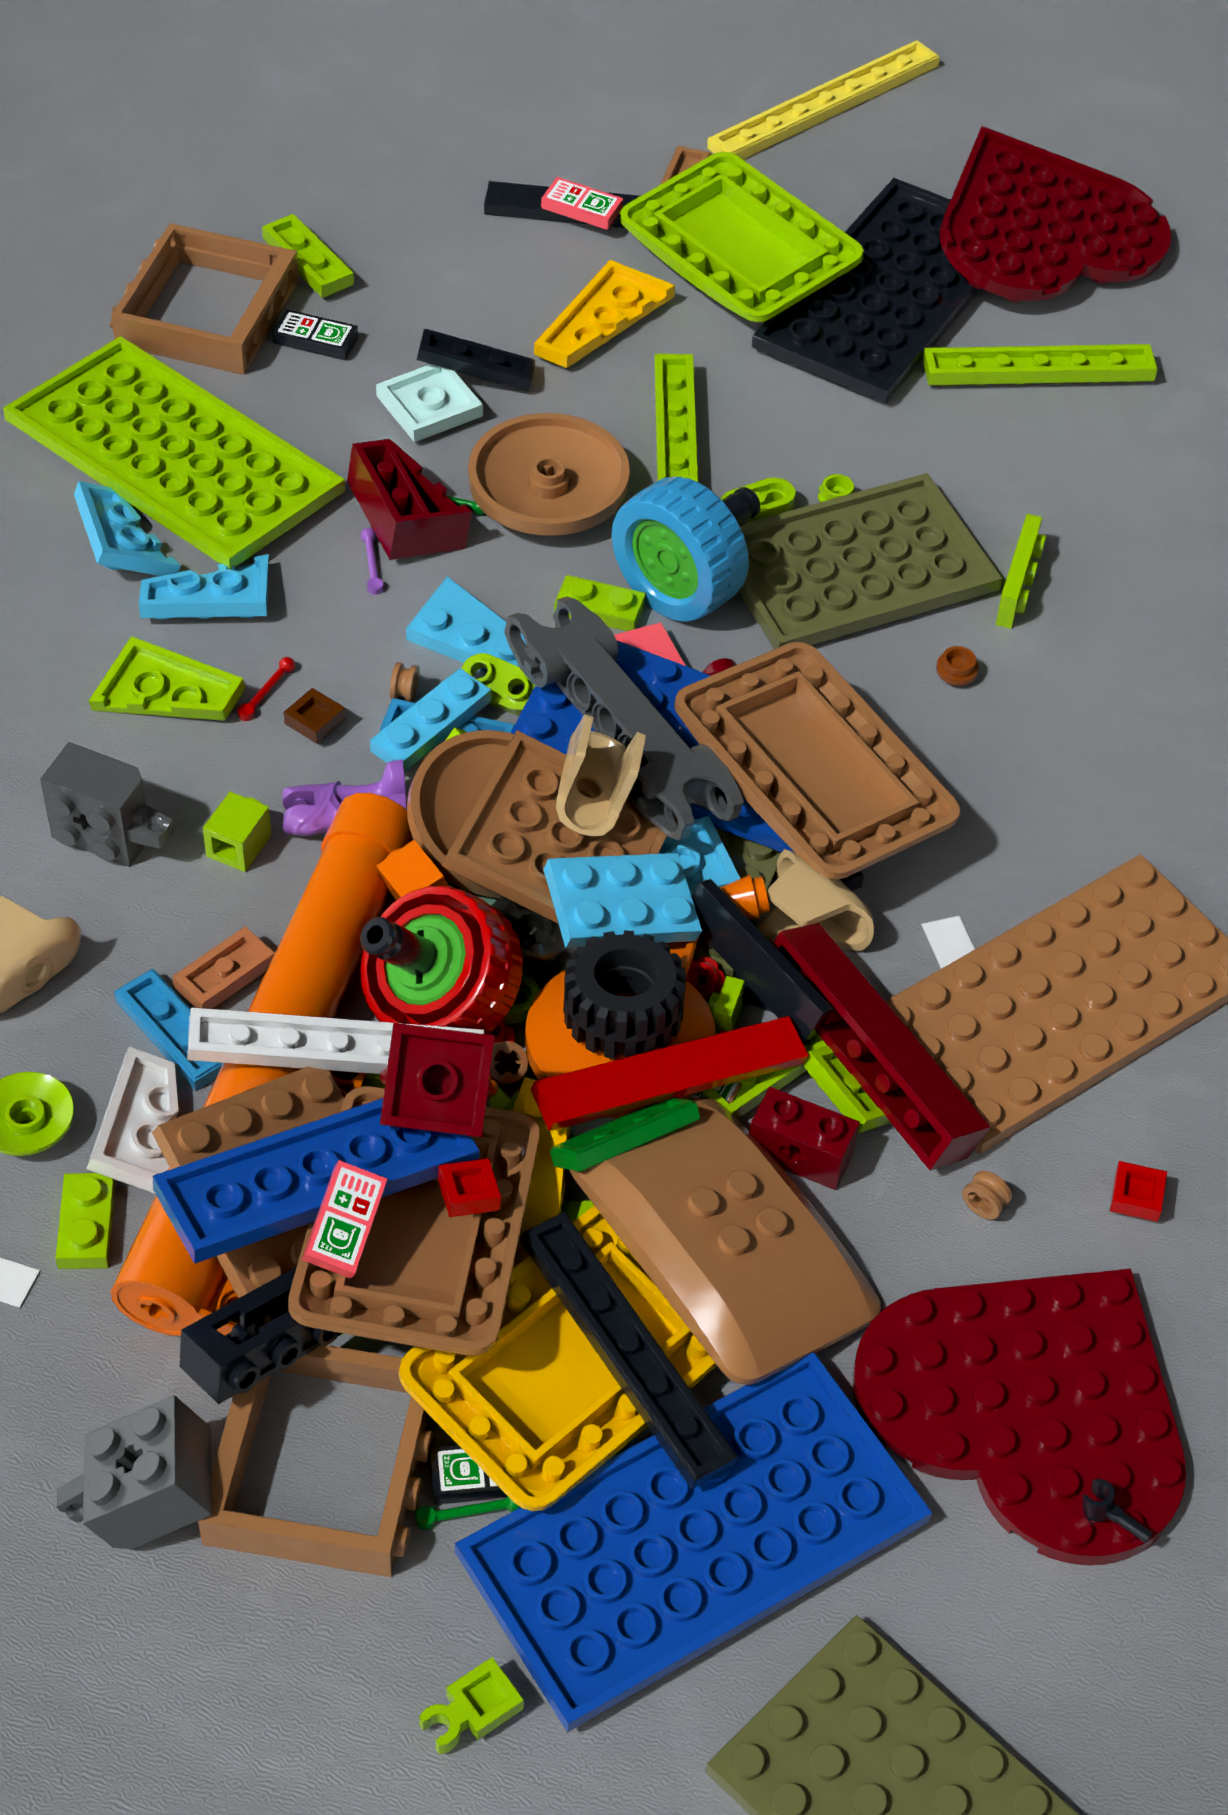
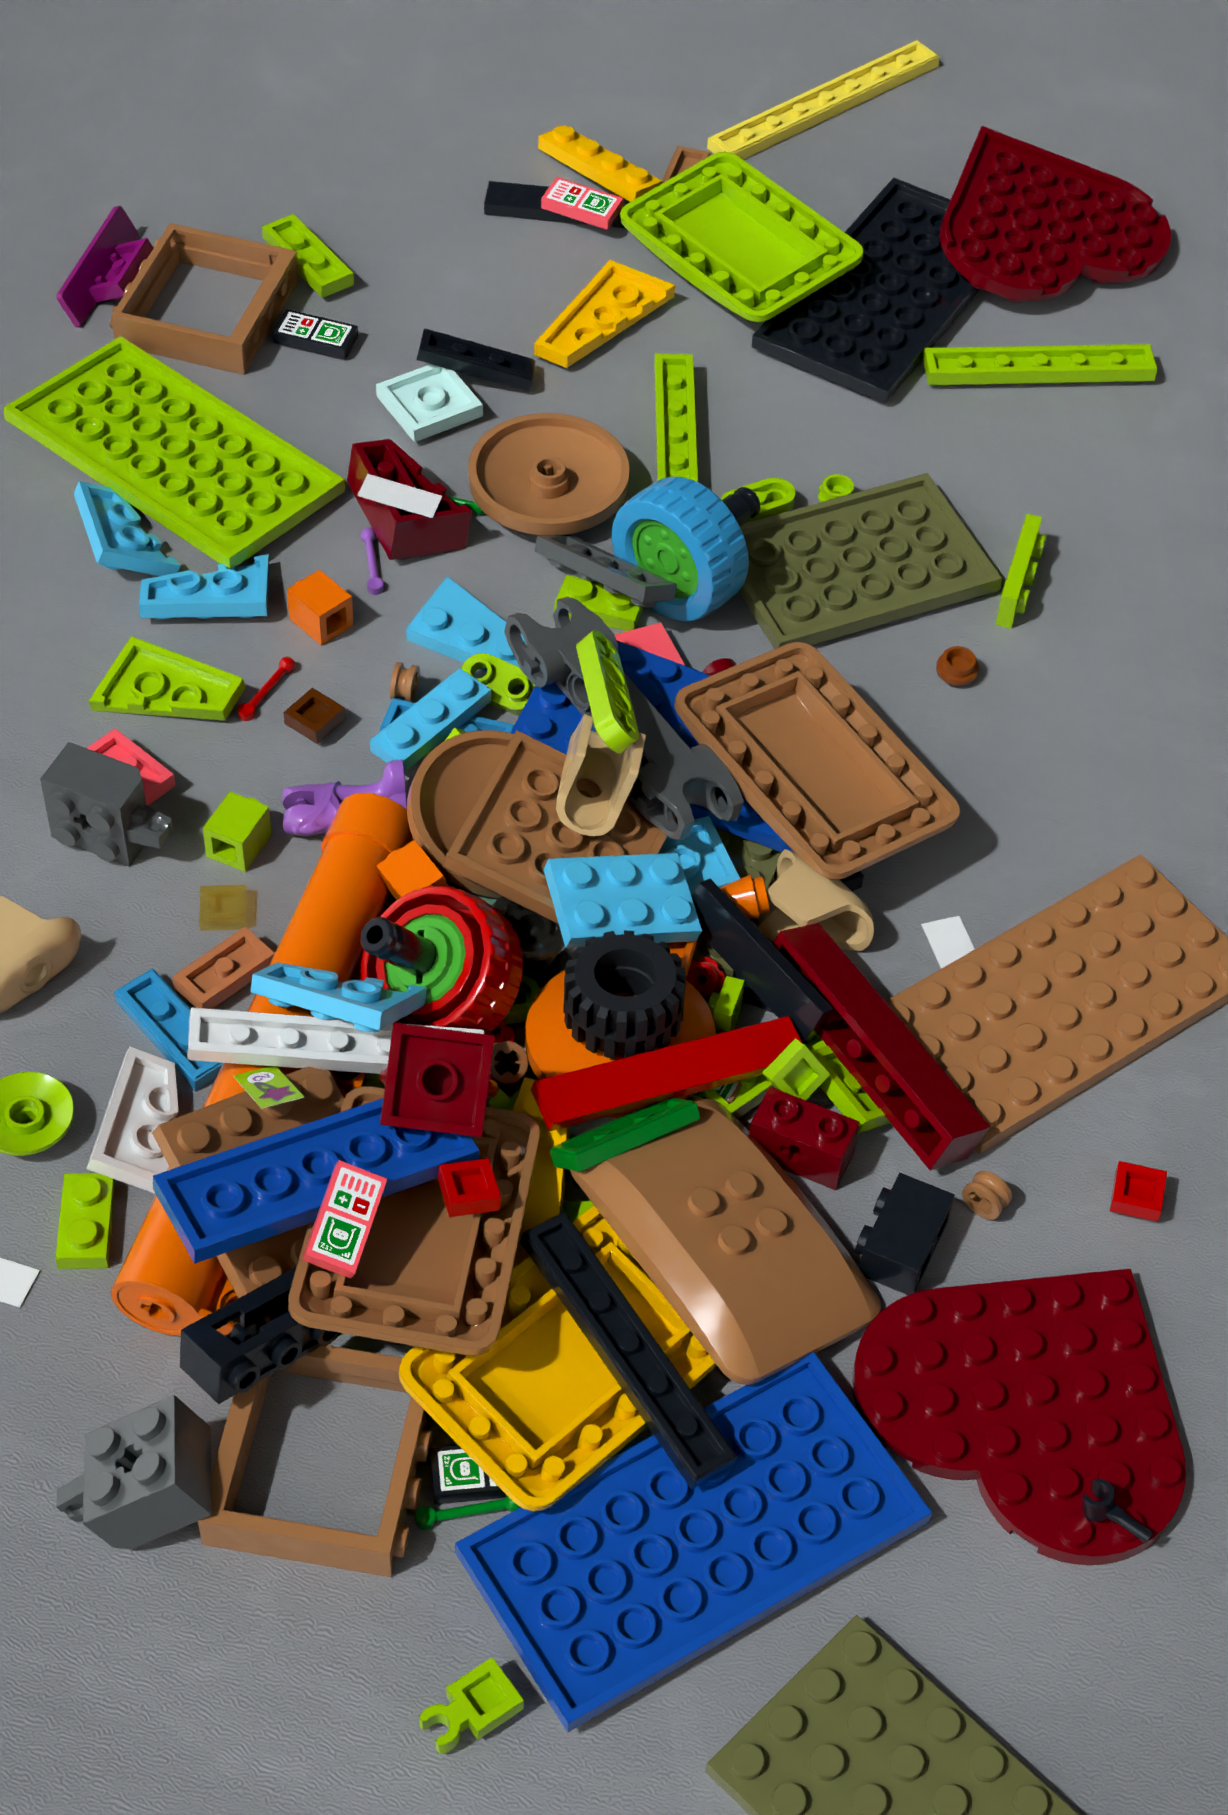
(104, 267): none -> magenta bracket
(155, 777): none -> coral plate
(223, 907): none -> clear yellow tile
(268, 1086): none -> lime sticker
(320, 607): none -> orange brick
(354, 1001): none -> medium azure wing
(400, 496): none -> white sticker
(597, 163): none -> yellow plate
(601, 566): none -> dark grey plate
(607, 692): none -> lime beam
(796, 1071): none -> lime plate
(904, 1234): none -> black brick

